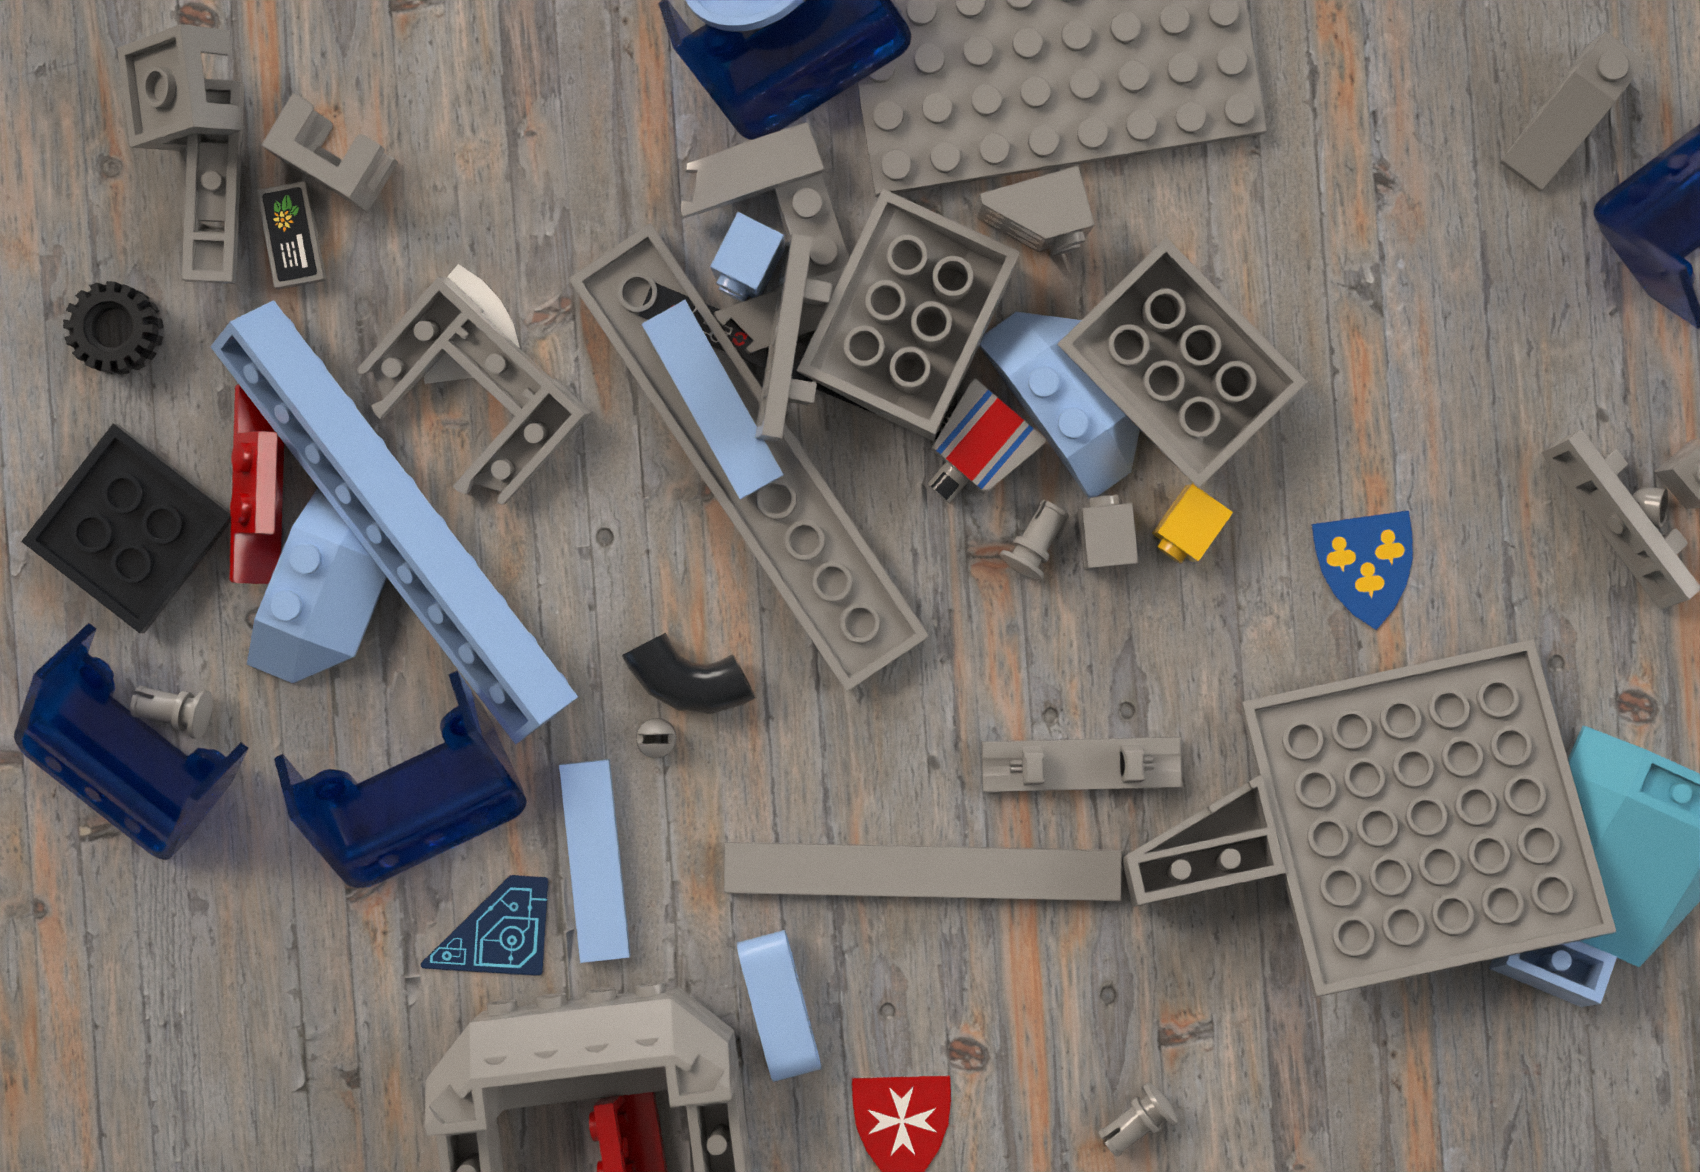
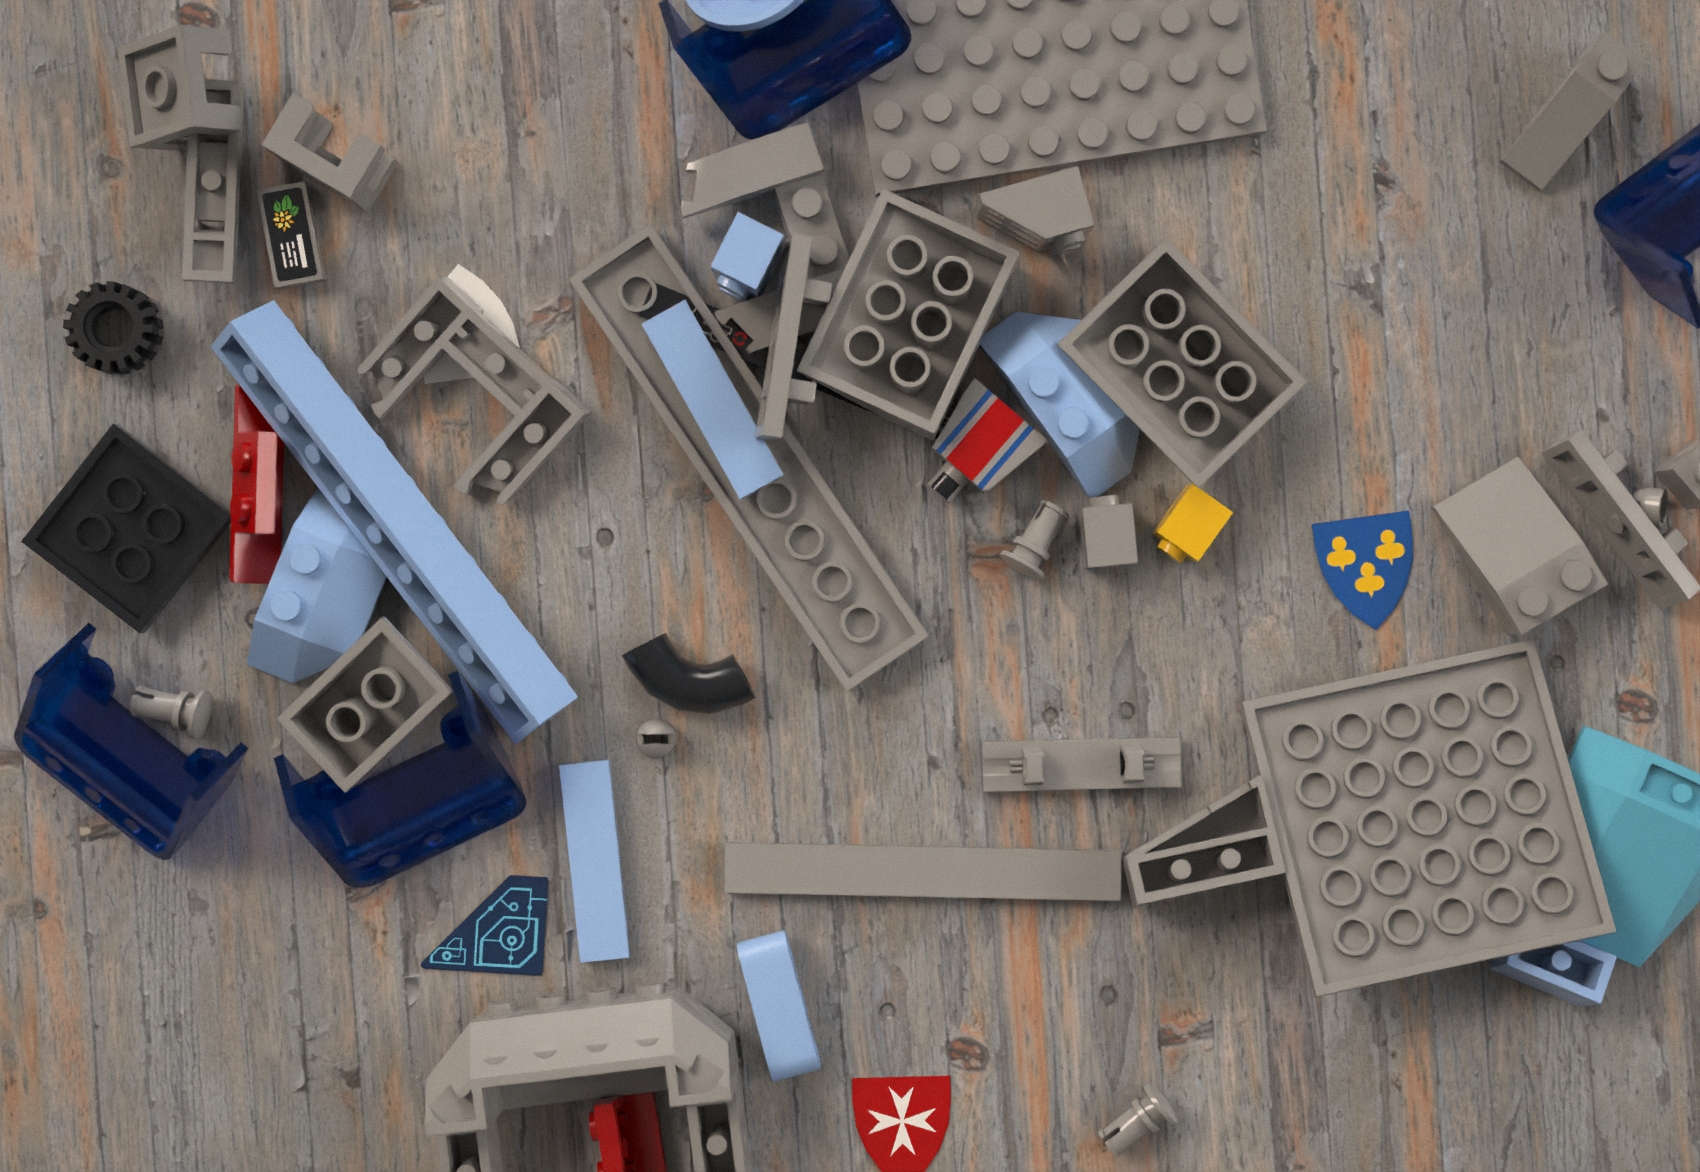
(365, 705): none -> light grey slope
(1518, 547): none -> light grey slope

